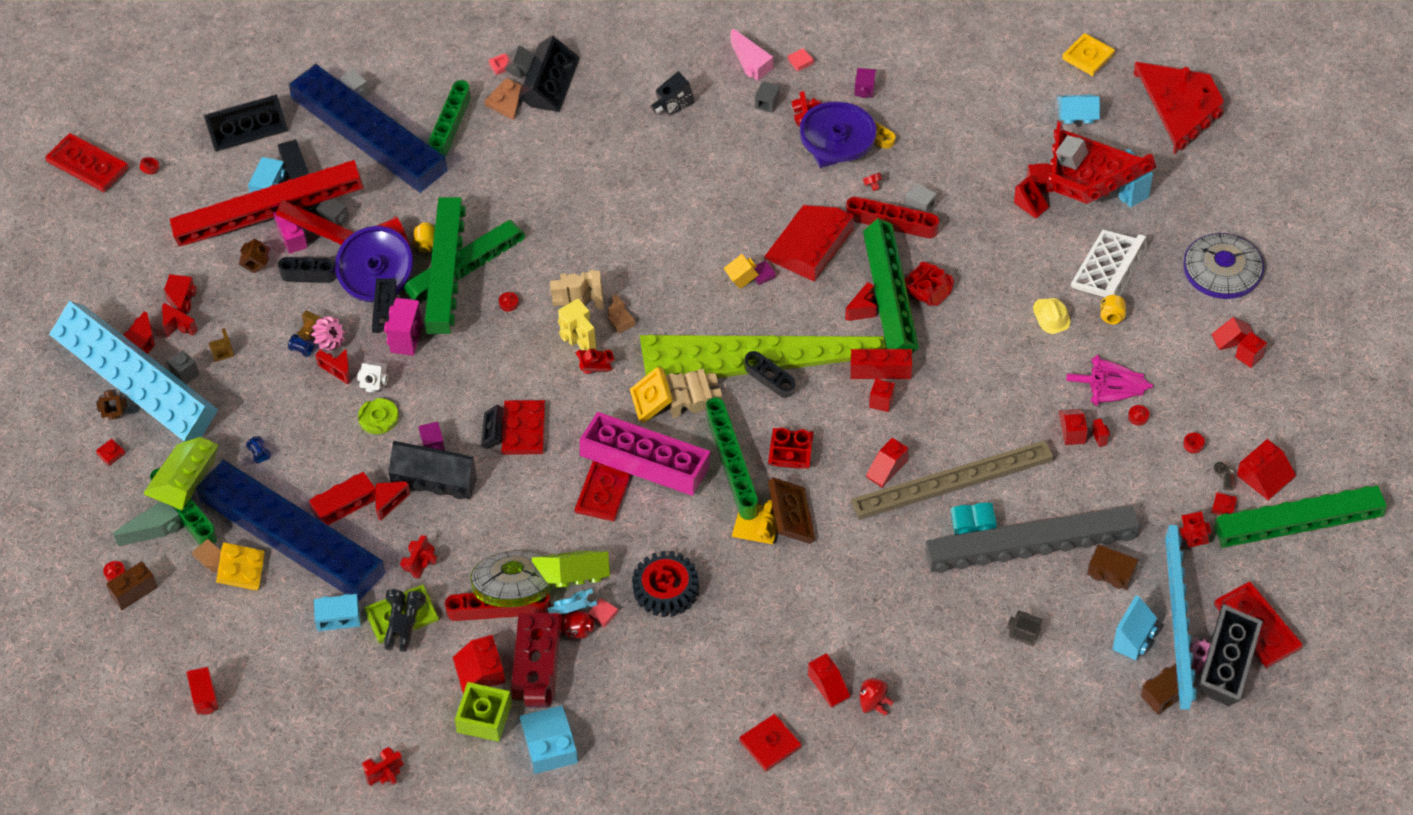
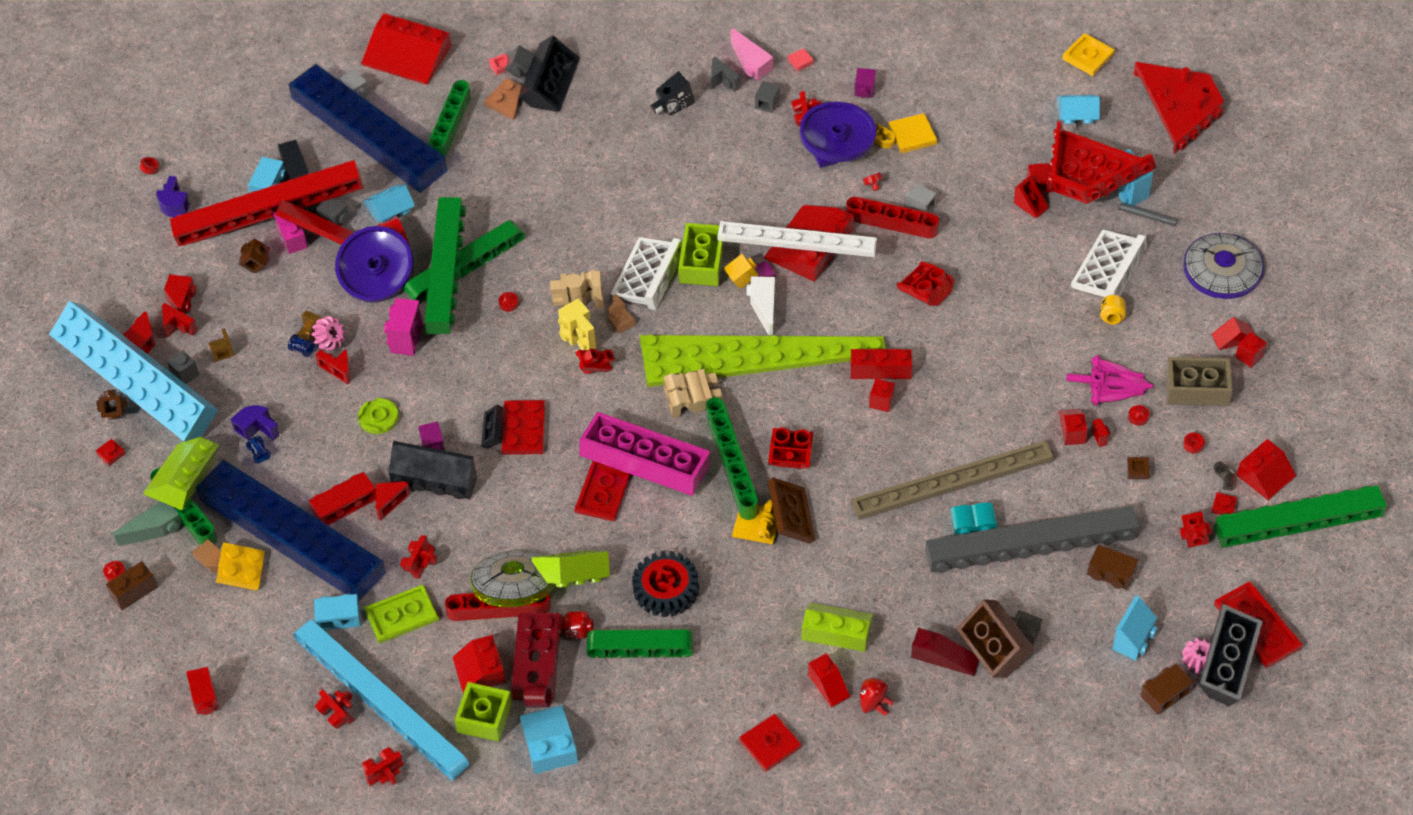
(86, 162): red plate -> none
(170, 200): none -> dark purple brick
(245, 122): black slope -> none
(252, 419): none -> dark purple brick
(307, 269): black beam -> none
(328, 702): none -> red hips
(373, 376): white brick -> none
(380, 697): none -> medium azure beam
(384, 297): black plate -> none
(389, 203): none -> medium azure slope
(400, 623): black piece -> none
(406, 48): none -> red slope
(423, 237): yellow head -> none
(573, 603): medium azure plate -> none
(603, 612): coral tile -> none
(639, 643): none -> green beam
(651, 394): yellow plate -> none
(662, 274): none -> white fence
(700, 255): none -> lime brick
(722, 73): none -> dark grey slope
(762, 300): none -> white slope
(765, 365): black beam -> none
(797, 239): none -> white tile
(836, 626): none -> lime slope
(861, 305): red slope -> none
(888, 462): red slope -> none
(890, 286): green brick -> none
(912, 133): none -> yellow tile
(943, 652): none -> dark red slope
(995, 638): none -> reddish brown brick
(1051, 315): light yellow piece -> none
(1072, 152): light grey brick -> none
(1138, 468): none -> reddish brown plate
(1147, 214): none -> dark grey bar
(1180, 622): medium azure plate -> none
(1198, 381): none -> dark tan brick

